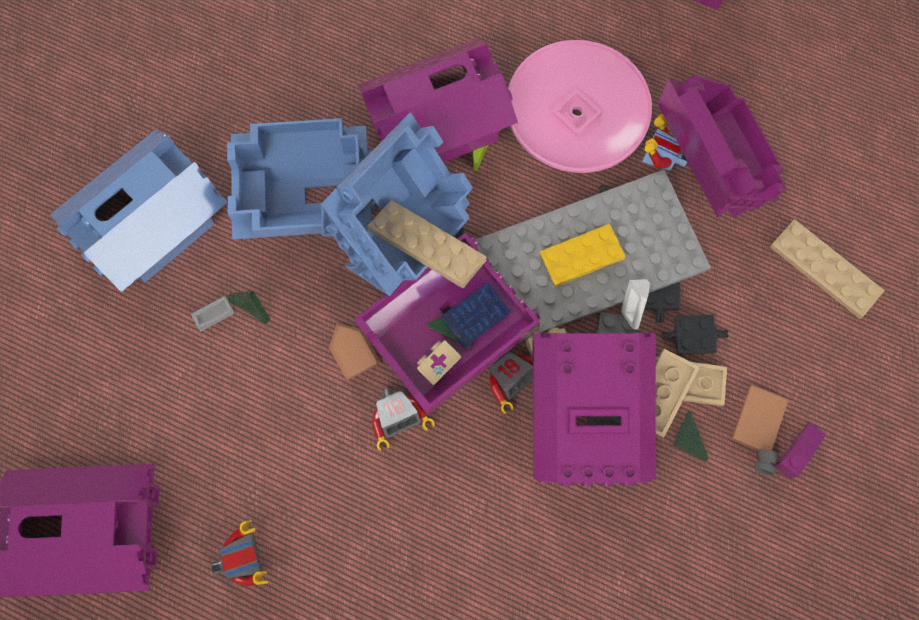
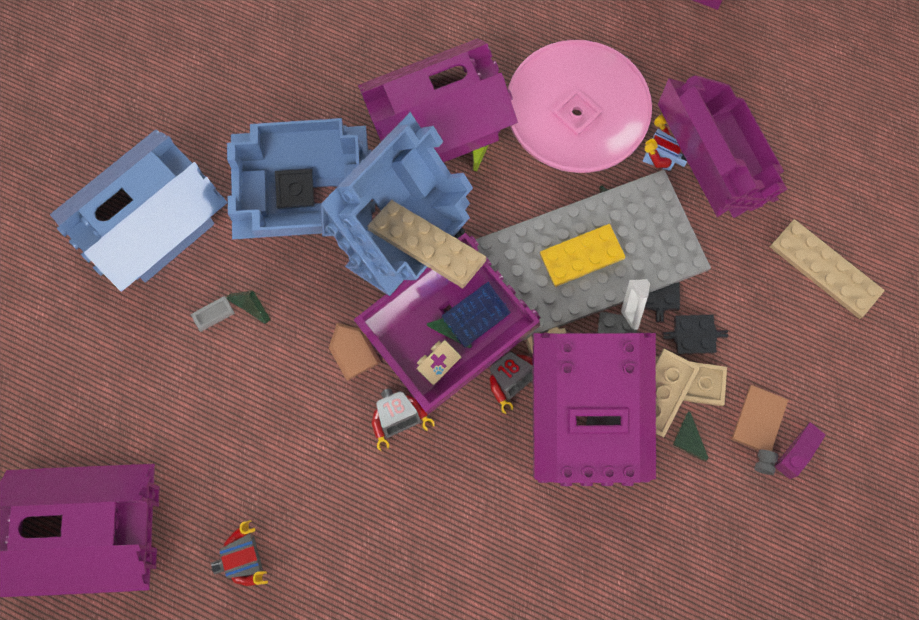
(294, 188): none -> black tile

